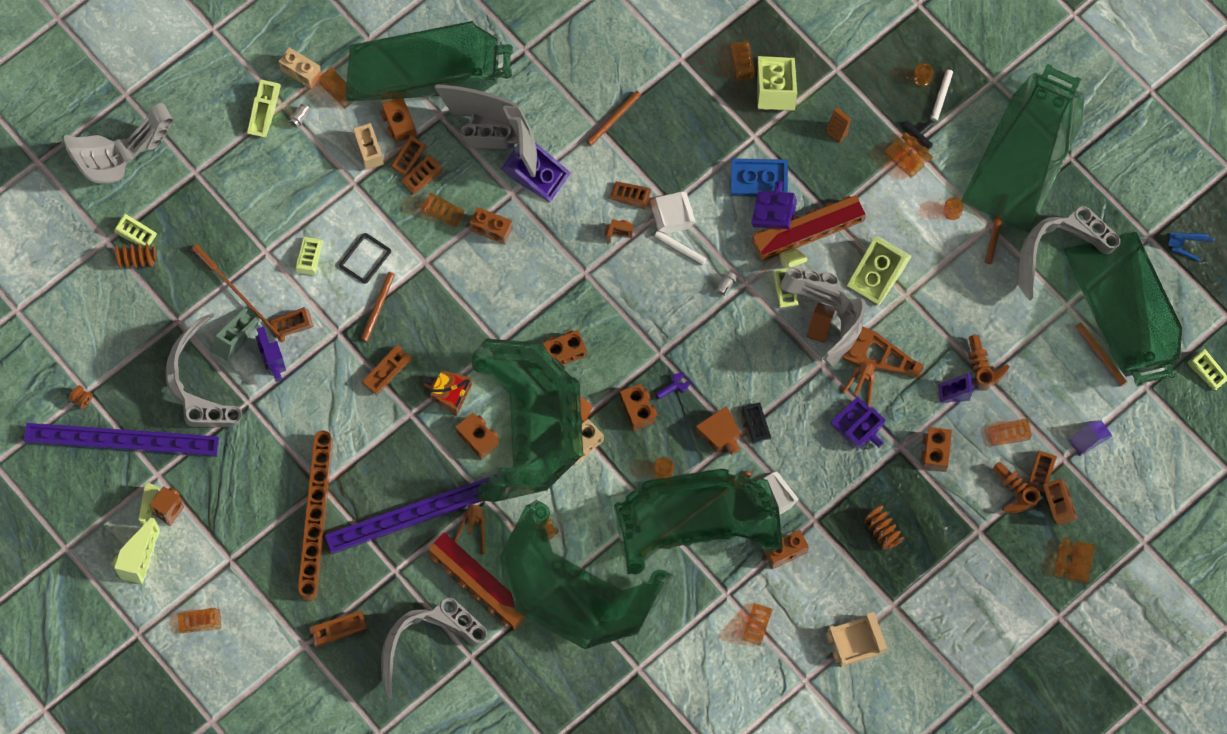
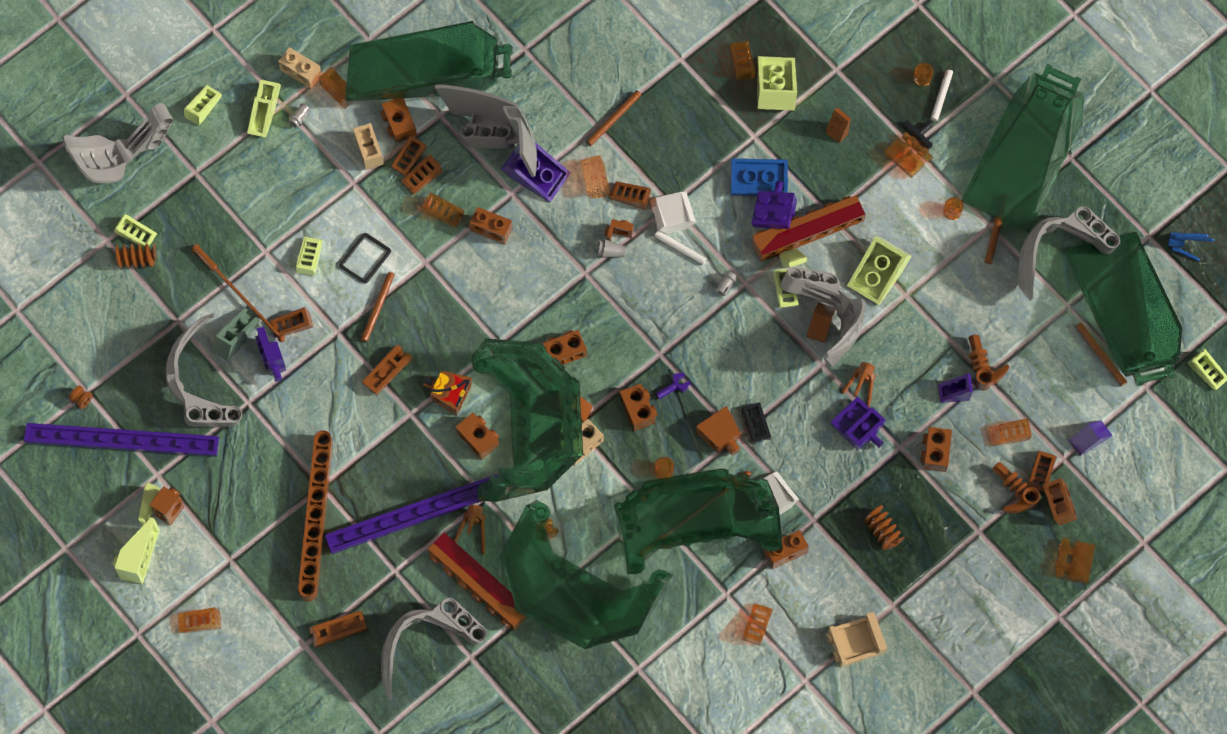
(197, 115): none -> yellowish green slope
(595, 177): none -> clear orange hinge
(610, 249): none -> light grey cone
(860, 348): dark orange plate -> none

